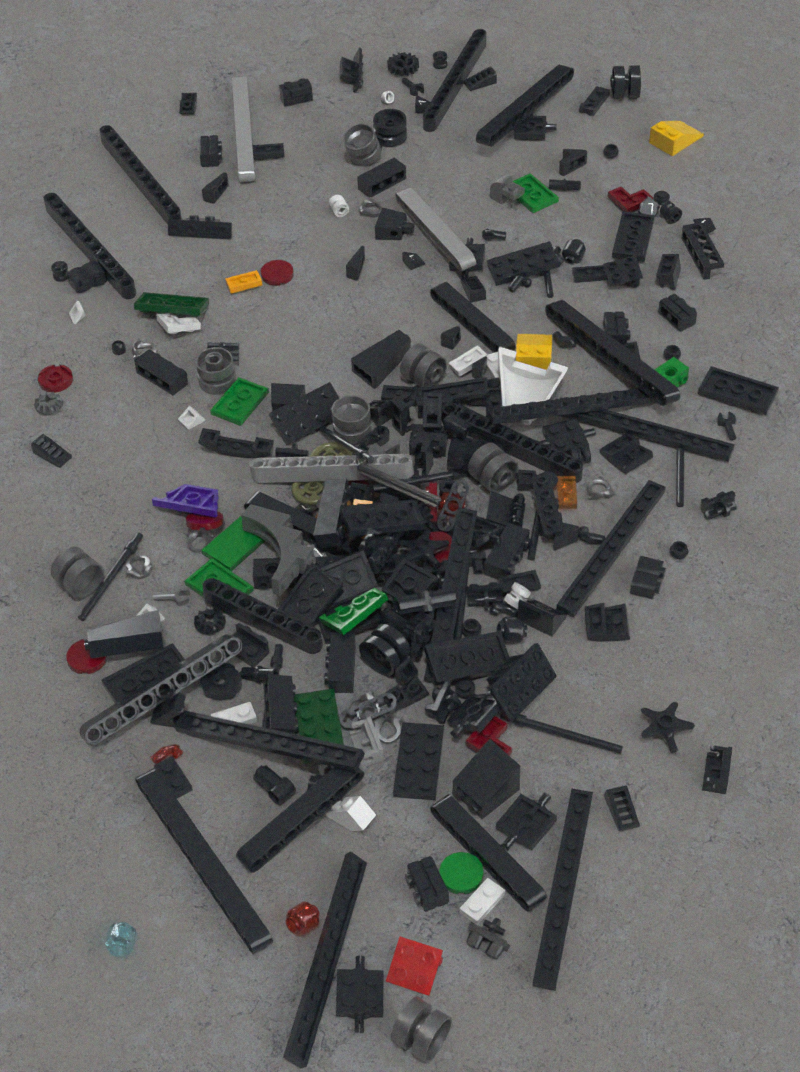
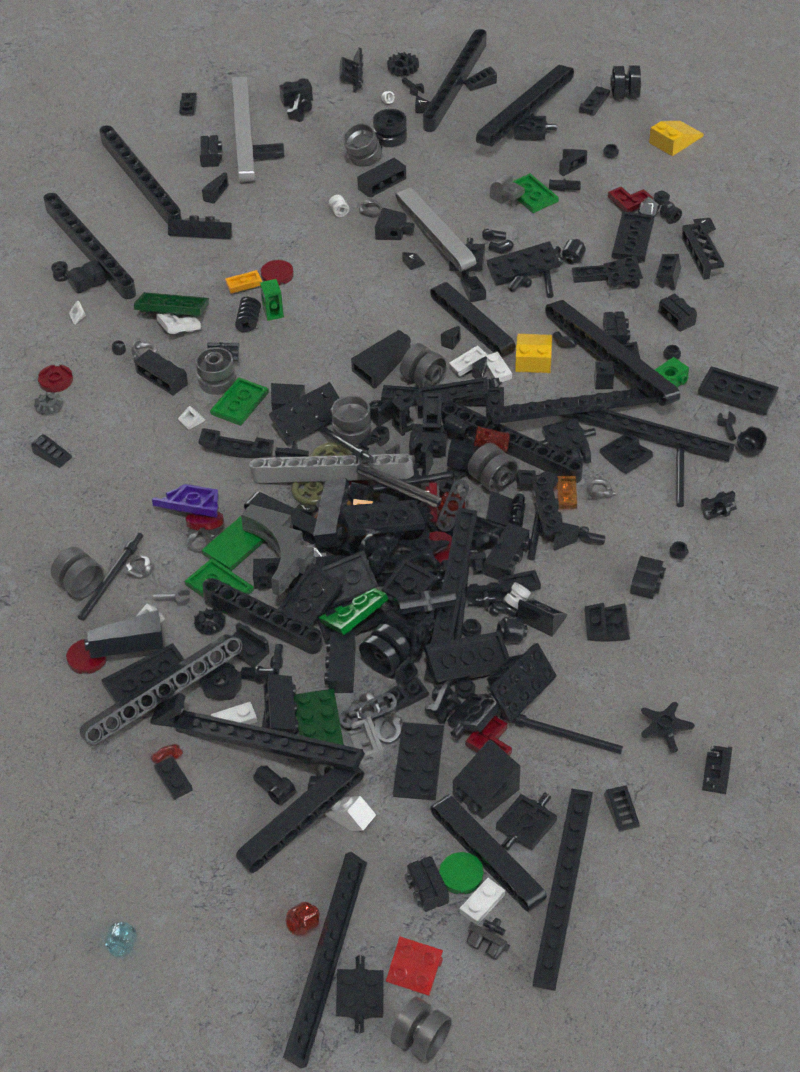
(204, 861): black beam -> none
(247, 314): none -> black piece
(271, 299): none -> green brick
(298, 107): none -> black hips
(355, 264): black slope -> none
(440, 60): black wheel -> none
(486, 436): none -> clear red hips
(502, 247): none -> black arm
(526, 383): white cone -> none
(604, 375): none -> black brick
(610, 548): black plate -> none
(751, 441): none -> black hair

